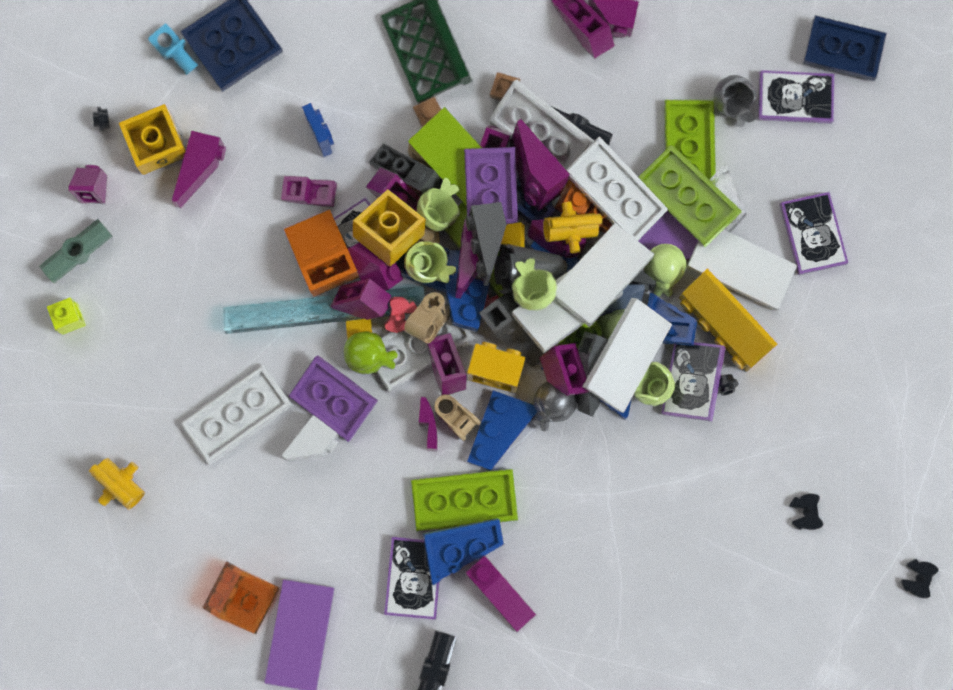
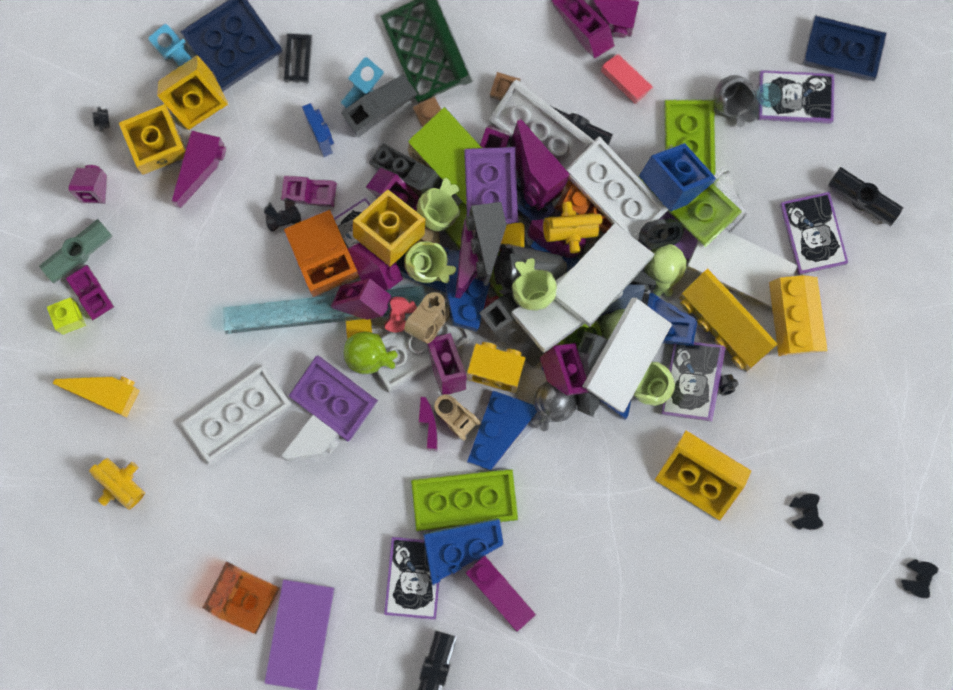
(90, 292): none -> magenta slope
(104, 391): none -> yellow slope
(191, 92): none -> yellow slope
(282, 218): none -> black piece
(296, 78): none -> black tile
(361, 86): none -> medium azure bracket
(378, 105): none -> dark grey slope
(626, 78): none -> coral slope
(661, 233): none -> black plate
(676, 176): none -> blue slope
(703, 475): none -> yellow slope
(768, 95): none -> clear light blue plate
(797, 315): none -> yellow slope
(879, 204): none -> black piece

